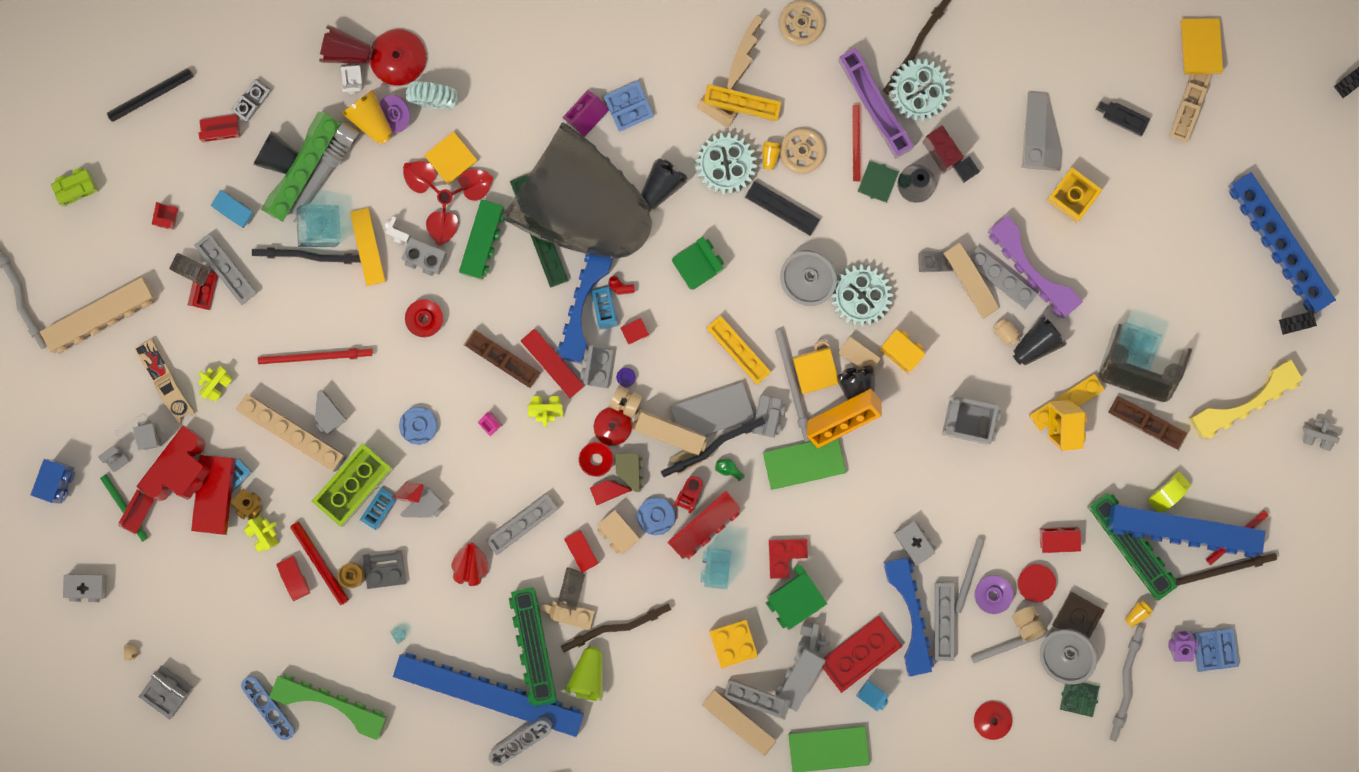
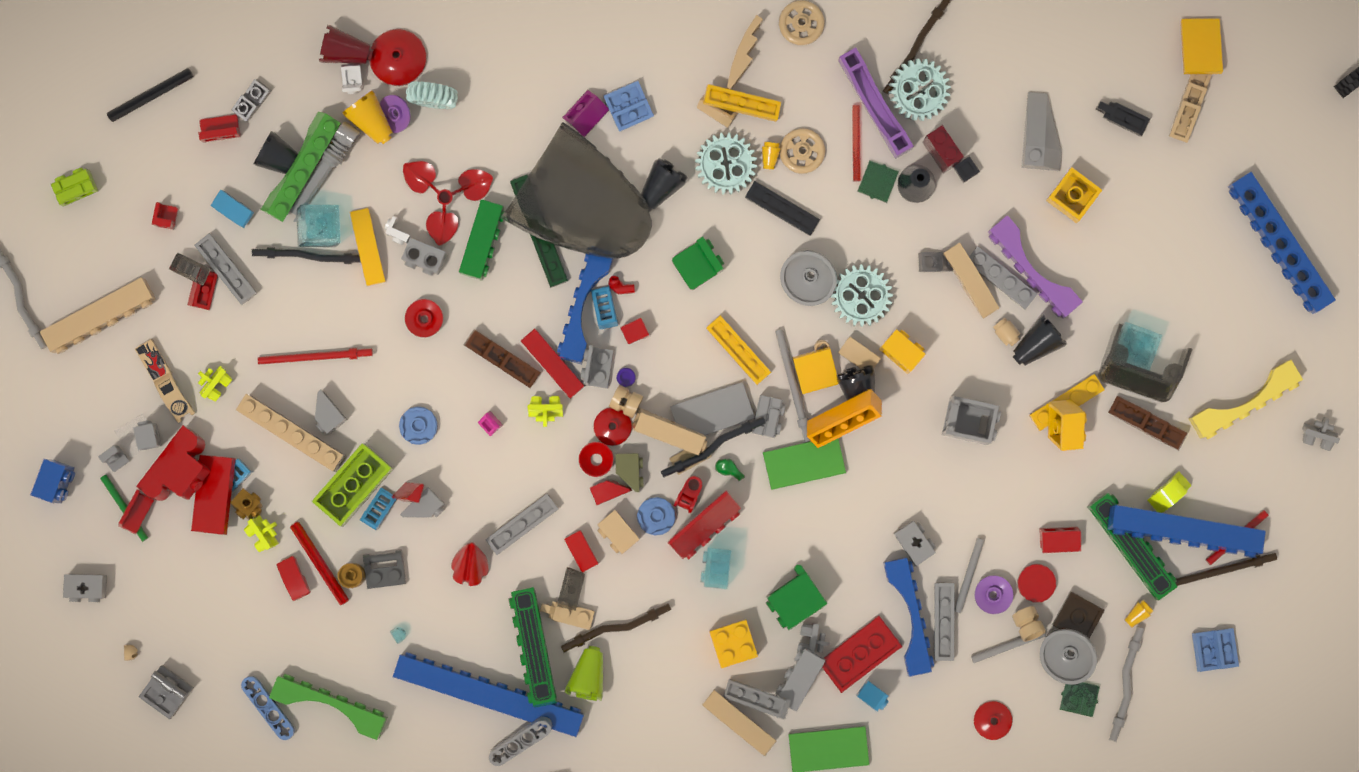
(450, 158): yellow tile -> none
(781, 551): red plate -> none
(1183, 646): medium lavender brick -> none
(1297, 322): black tyre -> none

